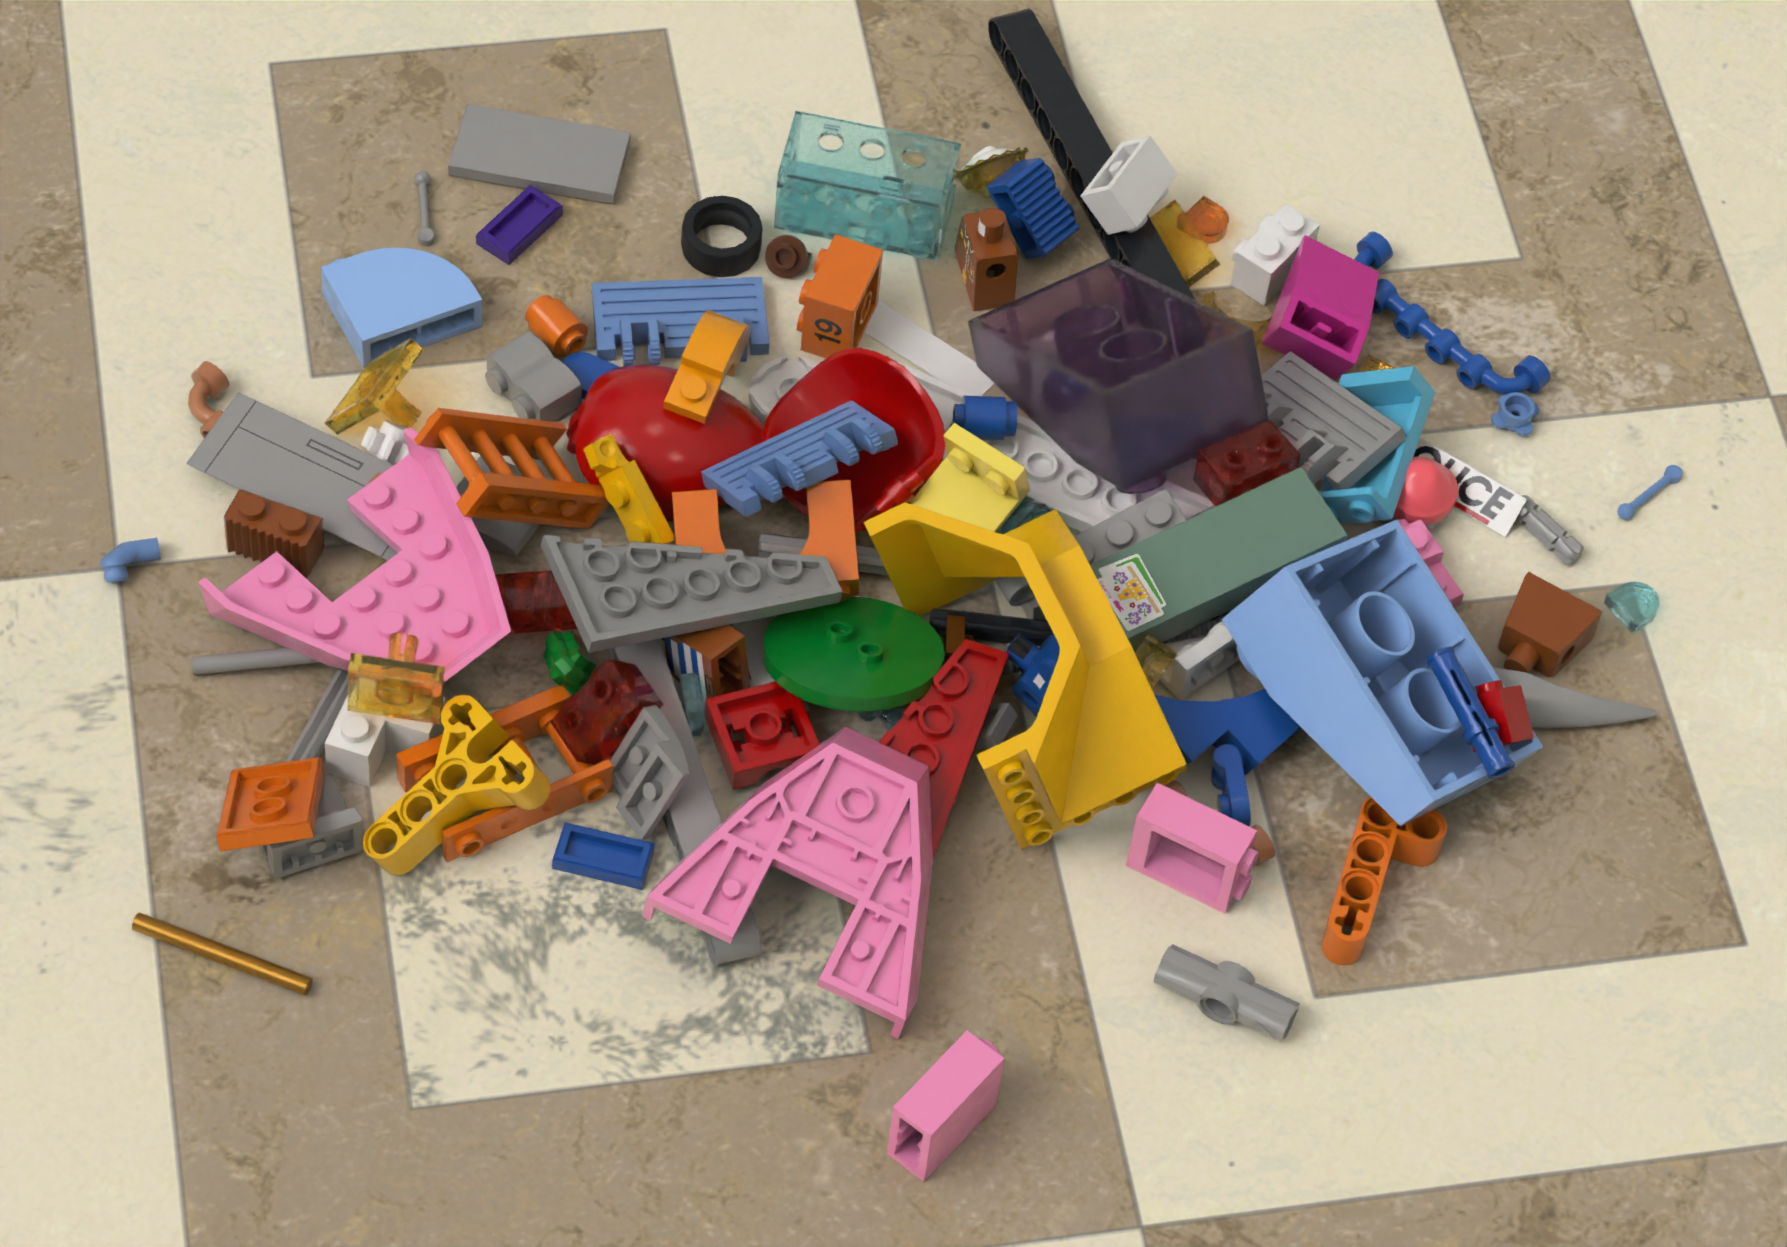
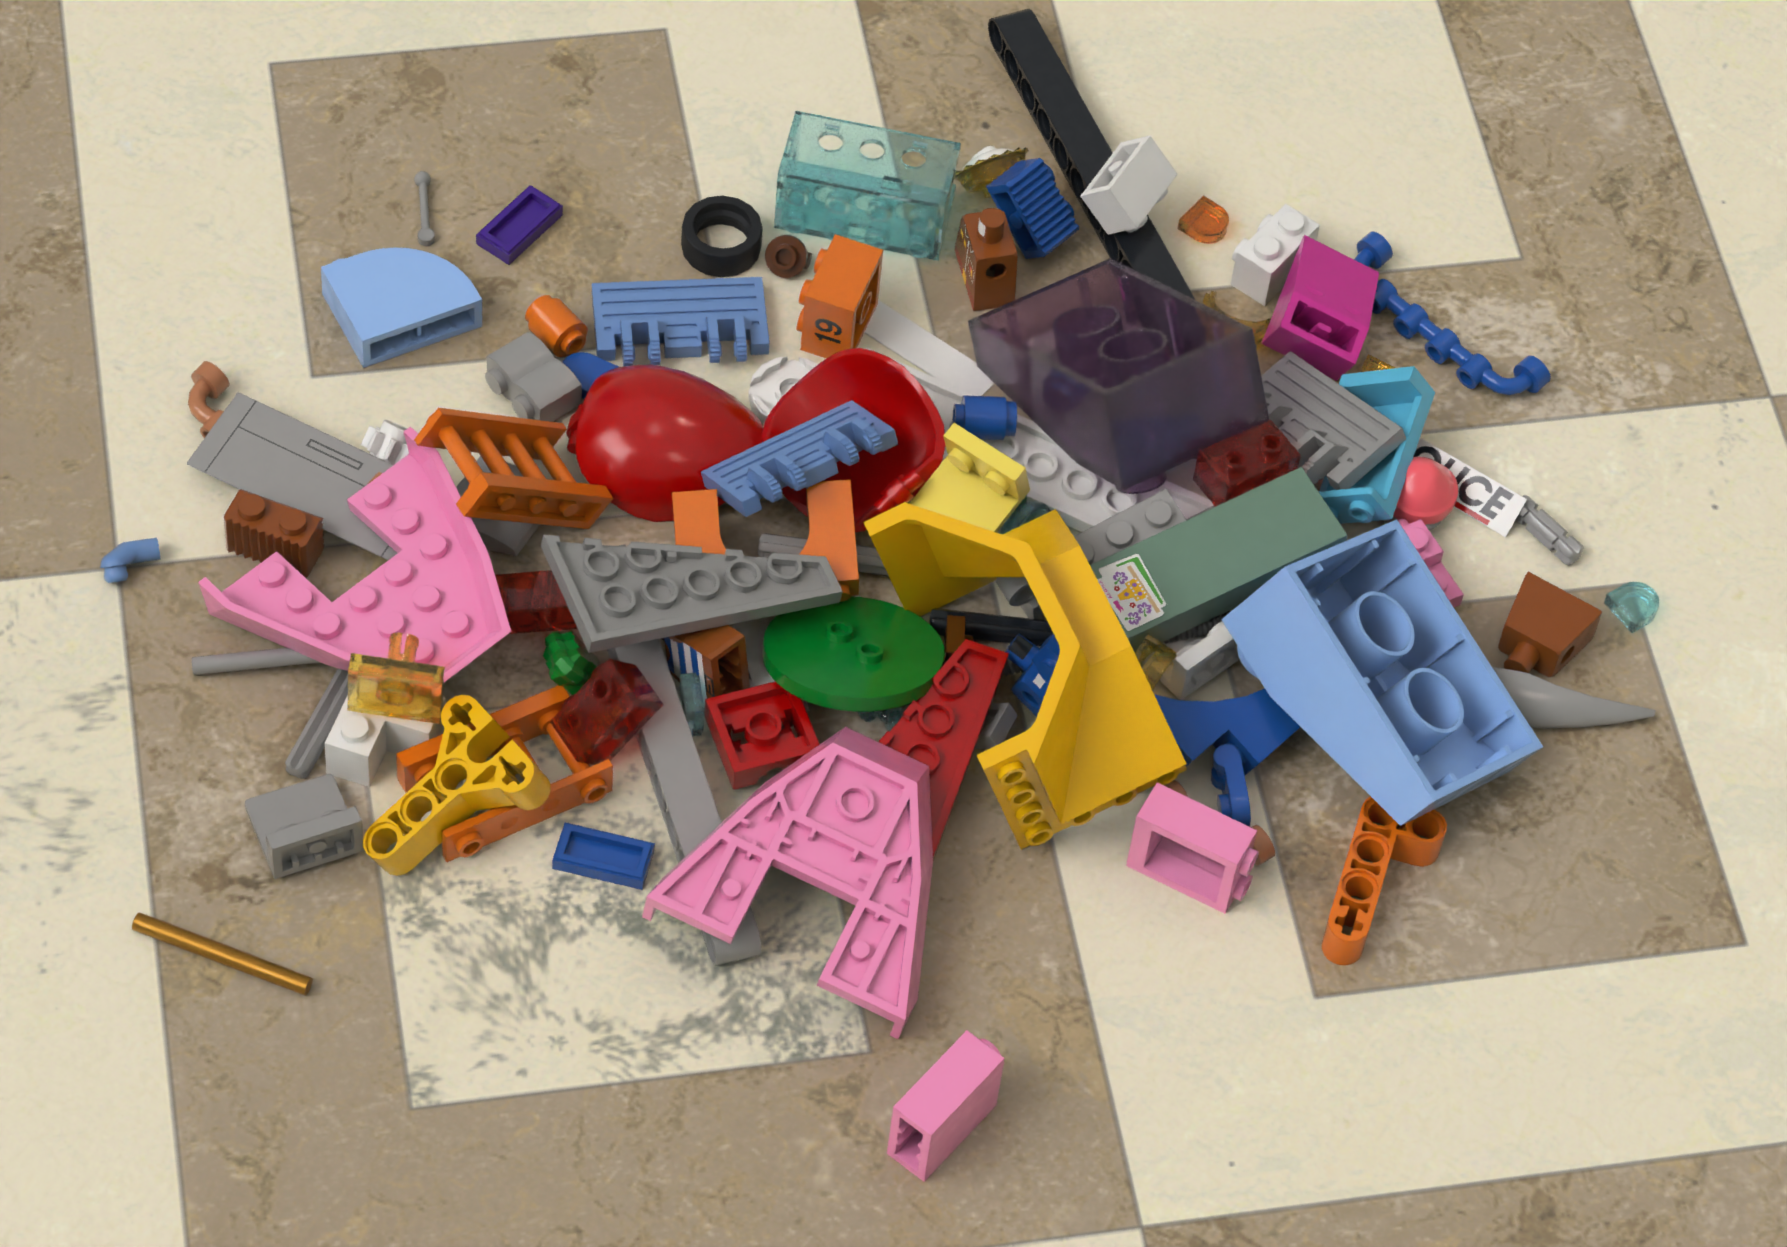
(271, 804): orange tile -> none
(377, 391): clear yellow tile -> none
(540, 153): light grey tile -> none
(628, 493): yellow hinge -> none
(648, 770): light grey slope -> none
(708, 357): light orange arch -> none
(1184, 243): clear yellow tile -> none
(1226, 992): light grey piece -> none
(1478, 728): blue pin -> none
(1508, 709): red brick -> none
(1518, 405): medium blue plate -> none
(1671, 475): medium blue hinge -> none

